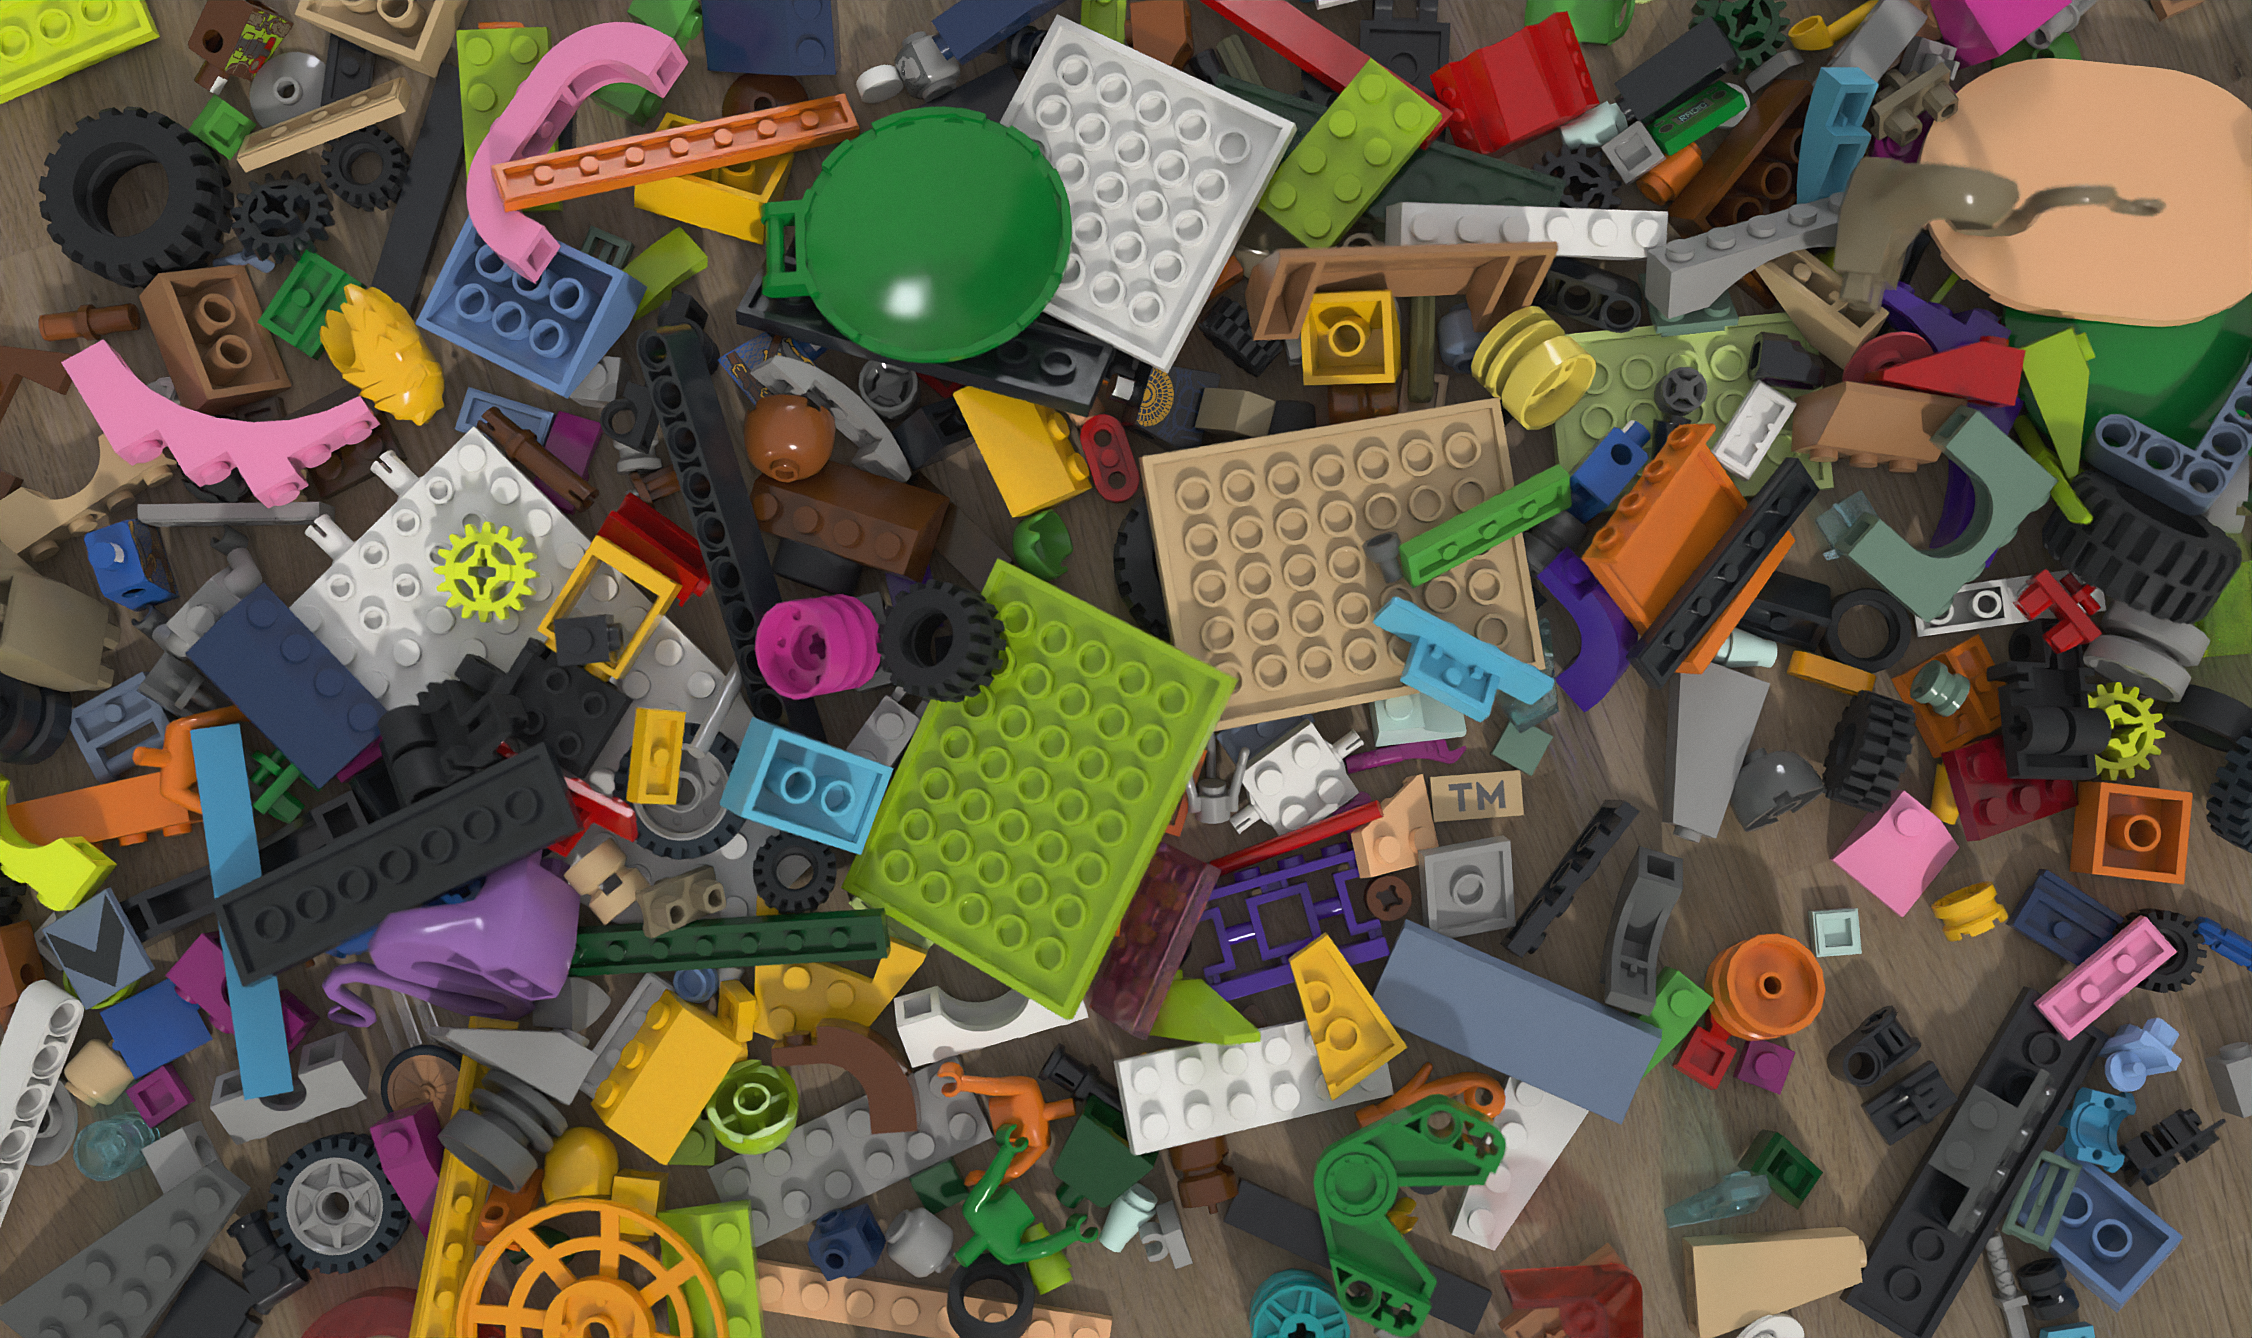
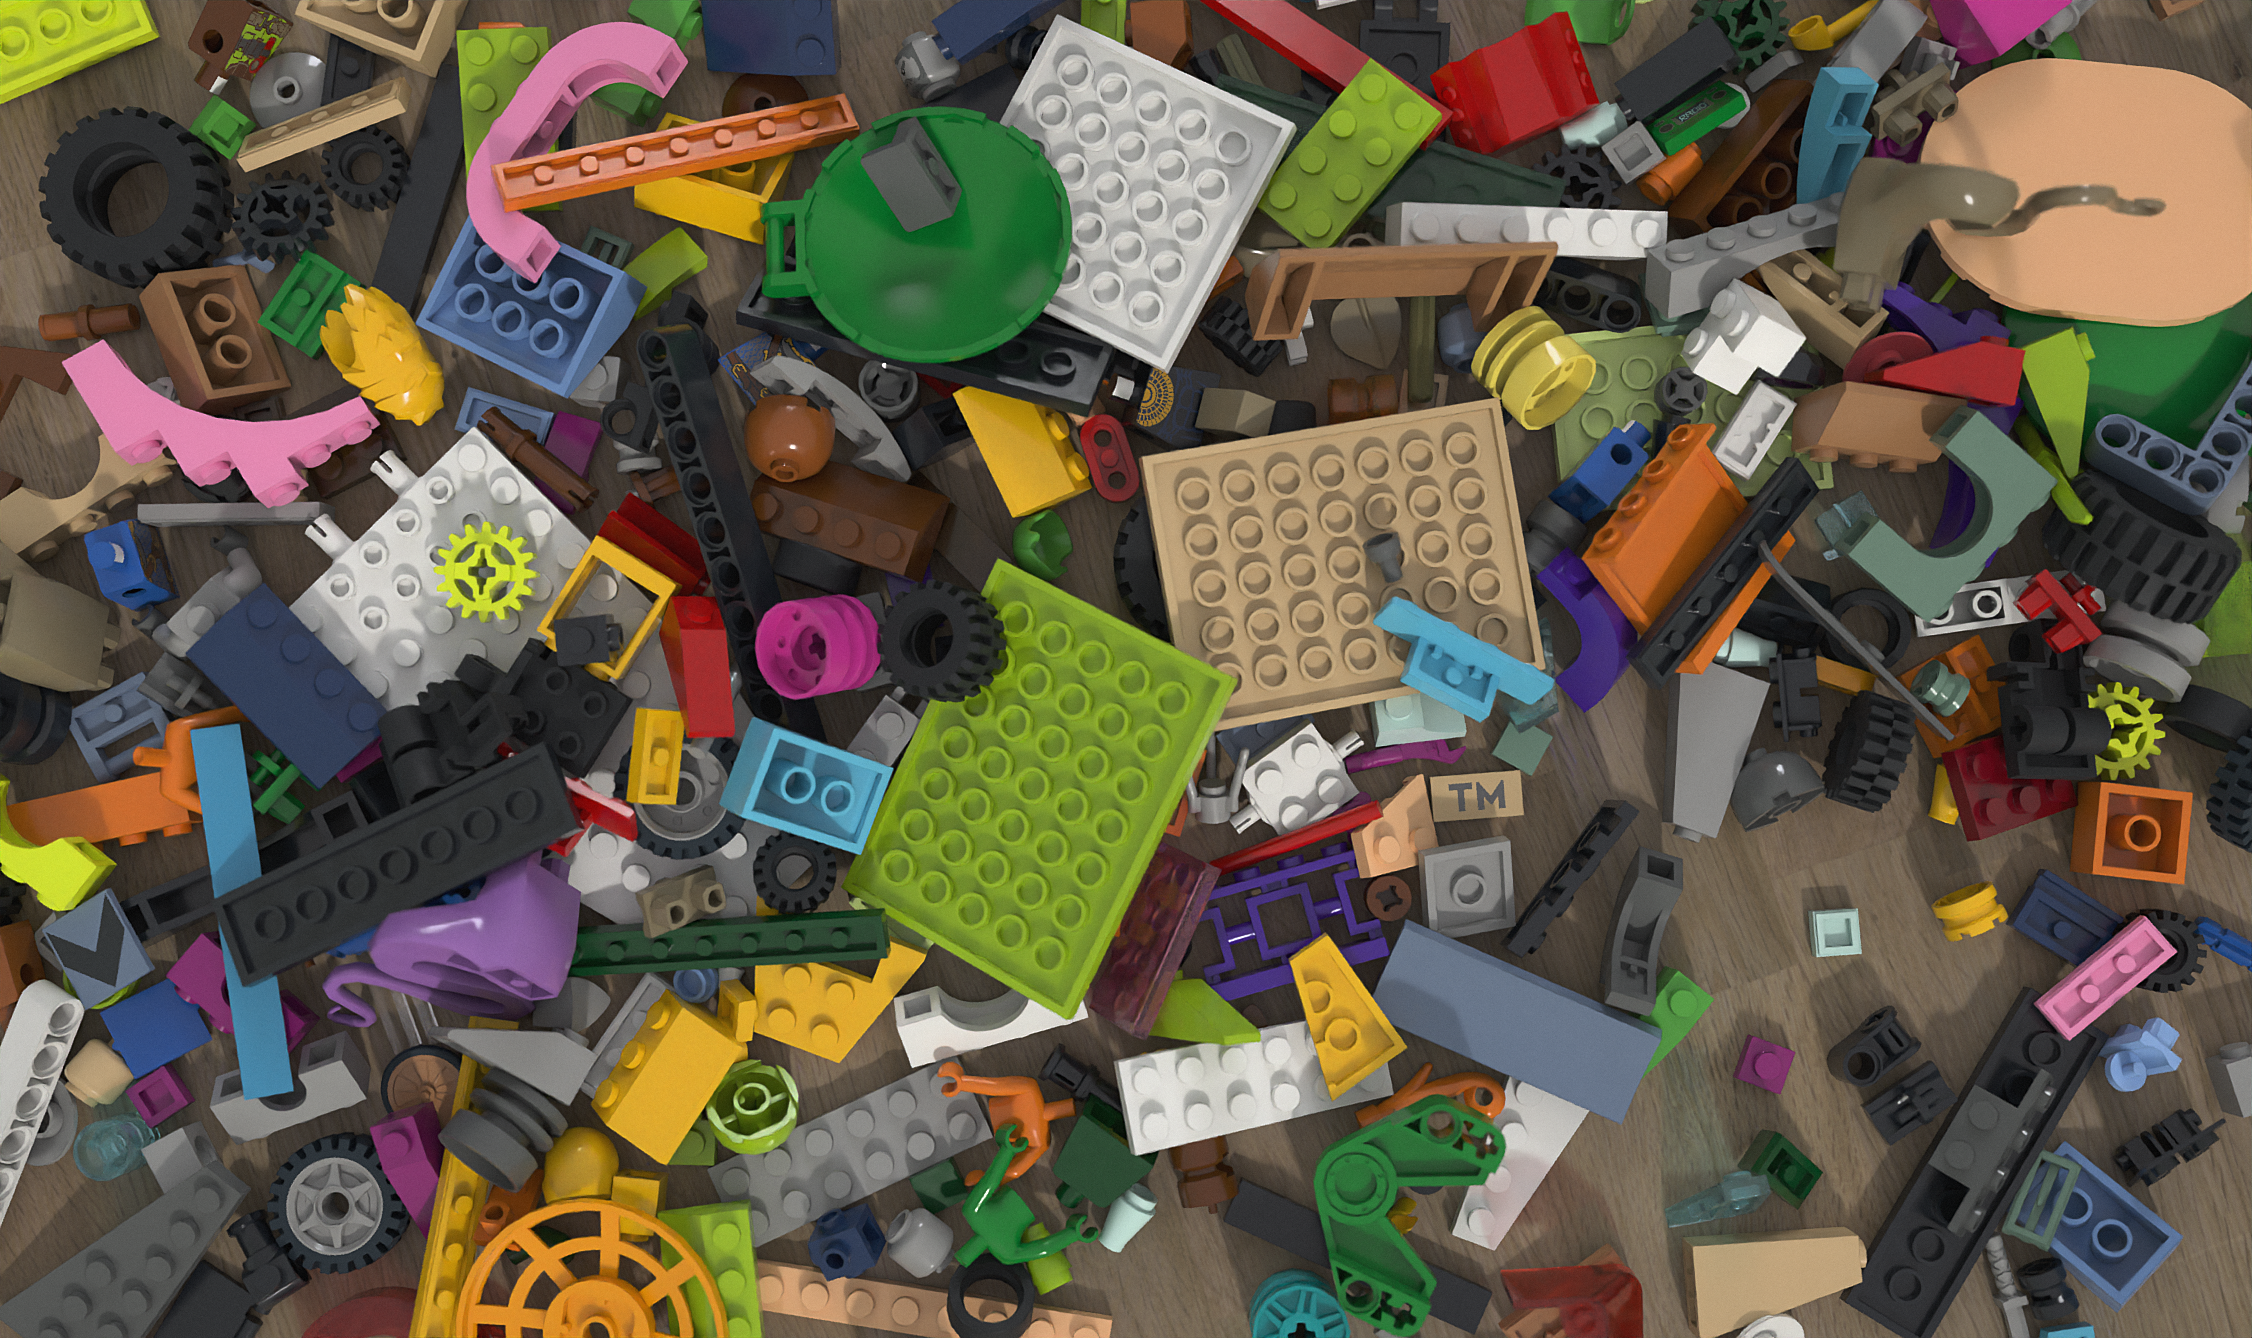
(596, 869): tan wheel -> none
(699, 665): none -> red slope
(870, 1059): reddish brown arch -> none
(879, 84): white tile -> none
(913, 177): none -> dark grey panel
(1169, 1237): light grey tile -> none
(1351, 338): yellow slope -> none
(1485, 525): bright green plate -> none
(1705, 1053): red plate -> none
(1740, 335): none -> white brick
(1765, 987): orange wheel -> none
(1795, 709): none -> black hinge
(1863, 651): none -> dark grey piece
(1897, 851): bright pink slope -> none
(2094, 1127): dark azure piece -> none

